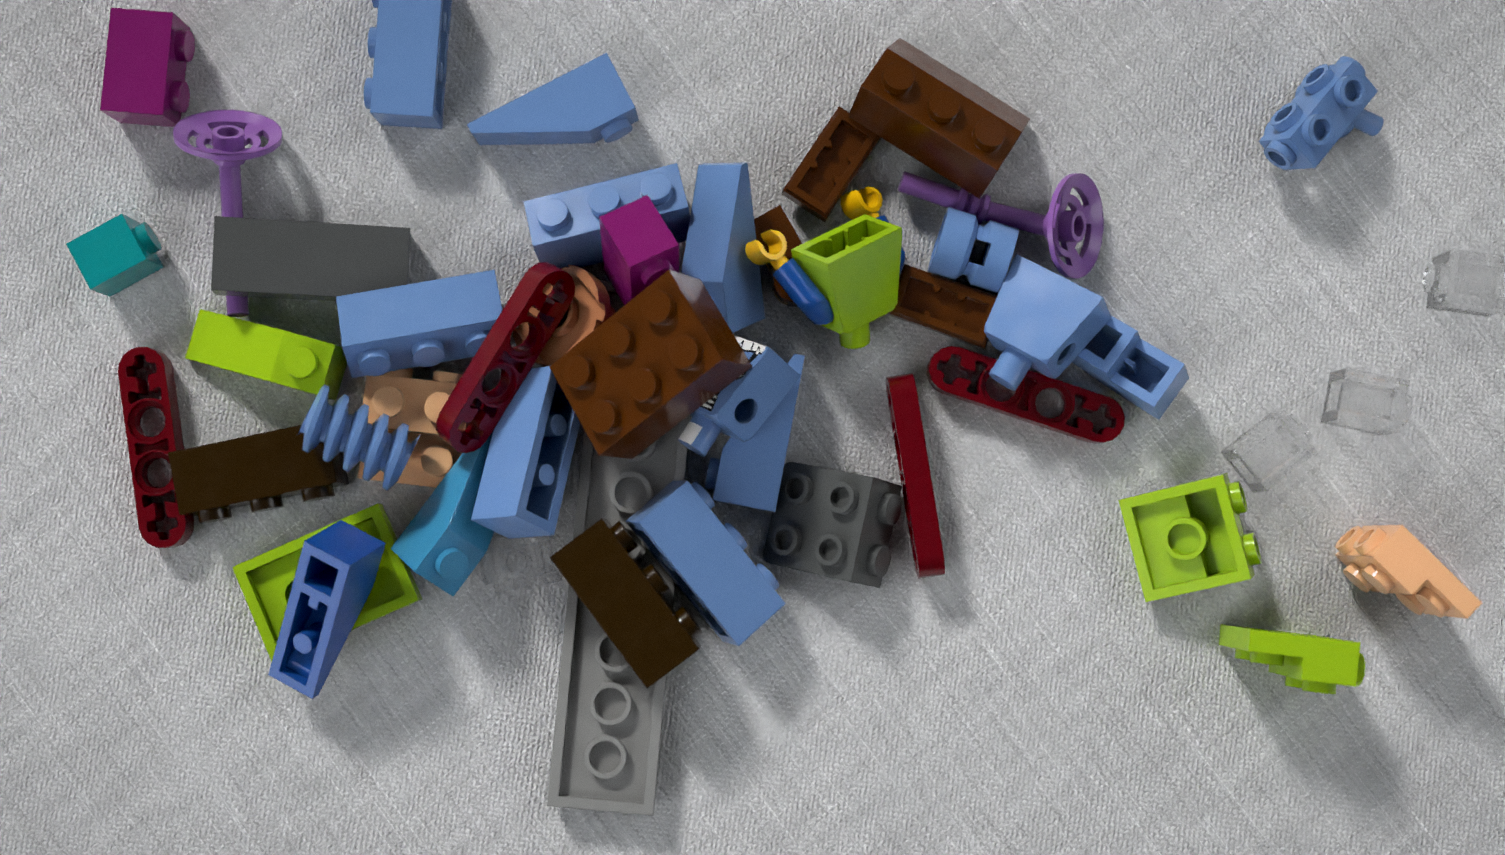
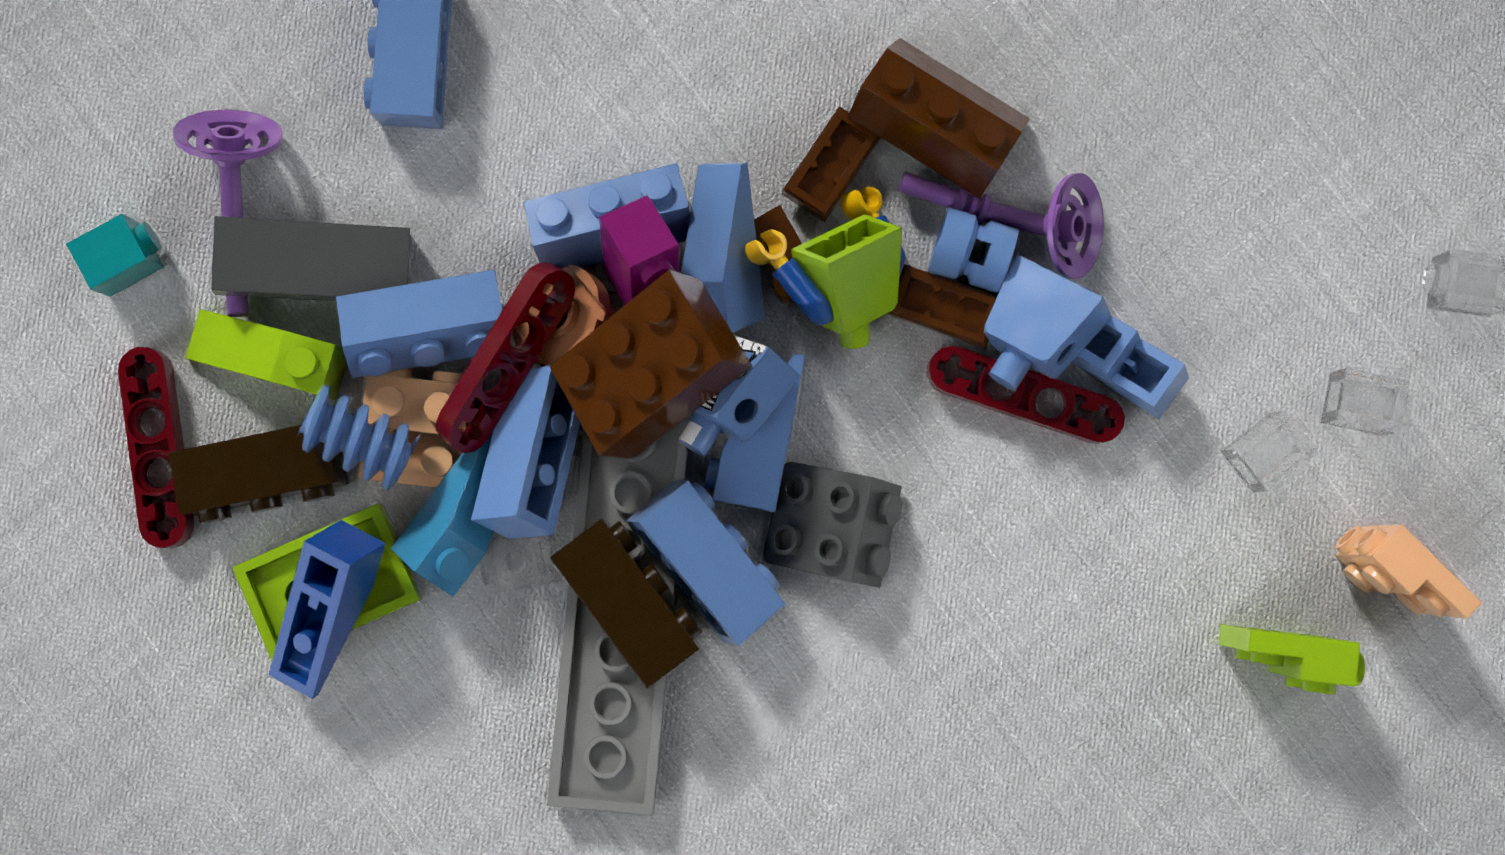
(146, 67): magenta brick -> none
(568, 110): medium blue slope -> none
(915, 476): dark red beam -> none
(1190, 537): lime plate -> none
(1323, 111): medium blue brick -> none

